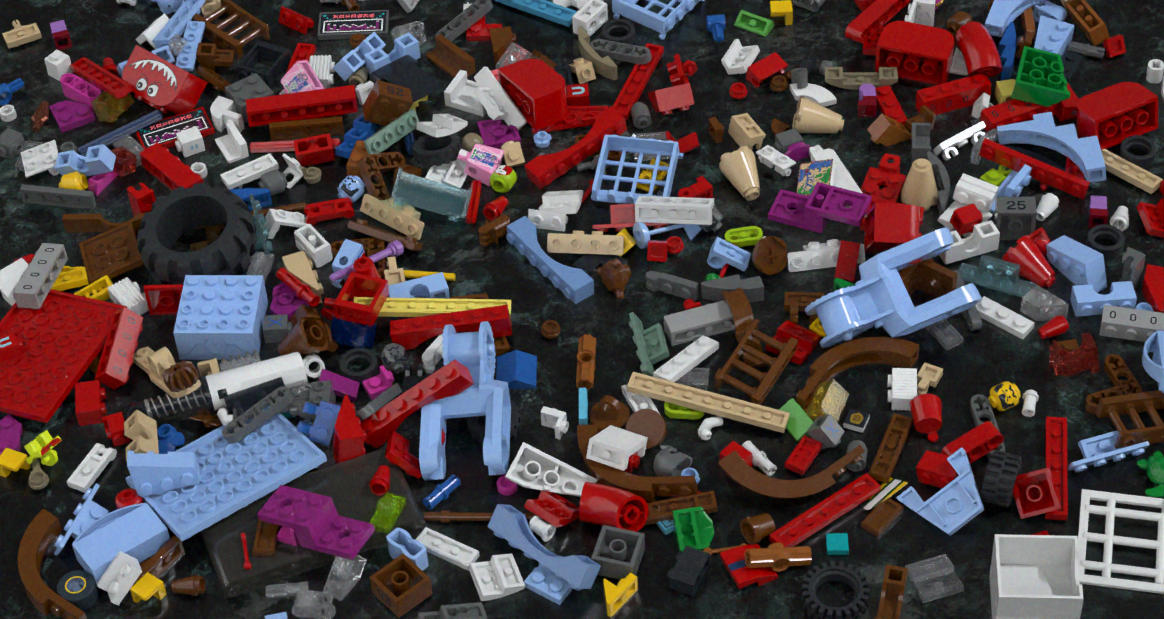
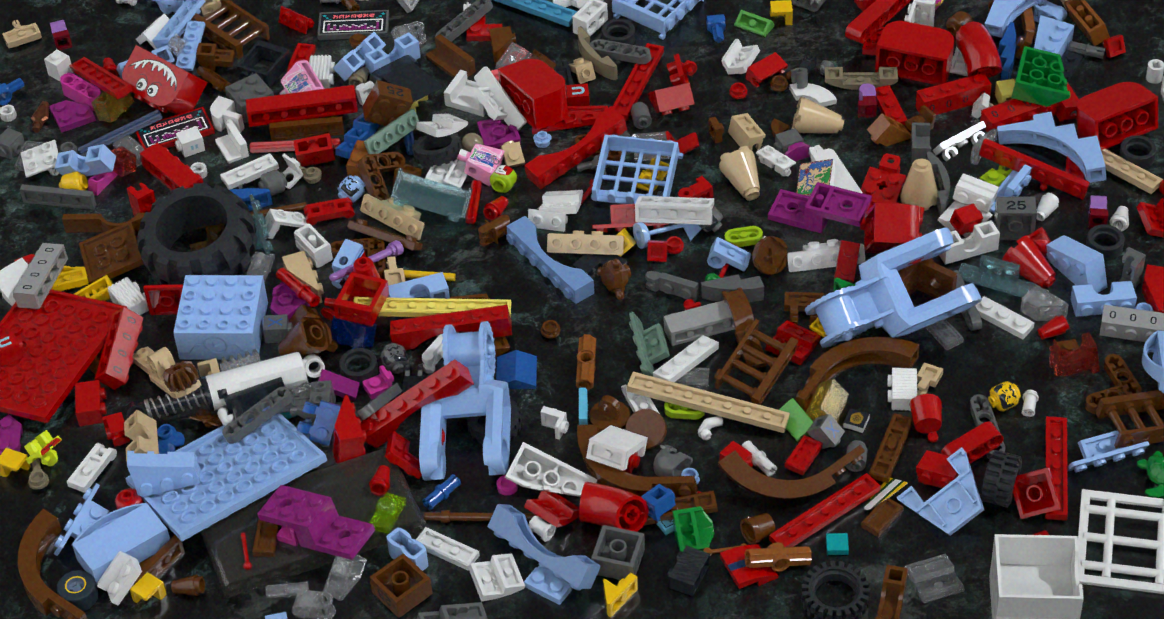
(659, 501): none -> blue brick

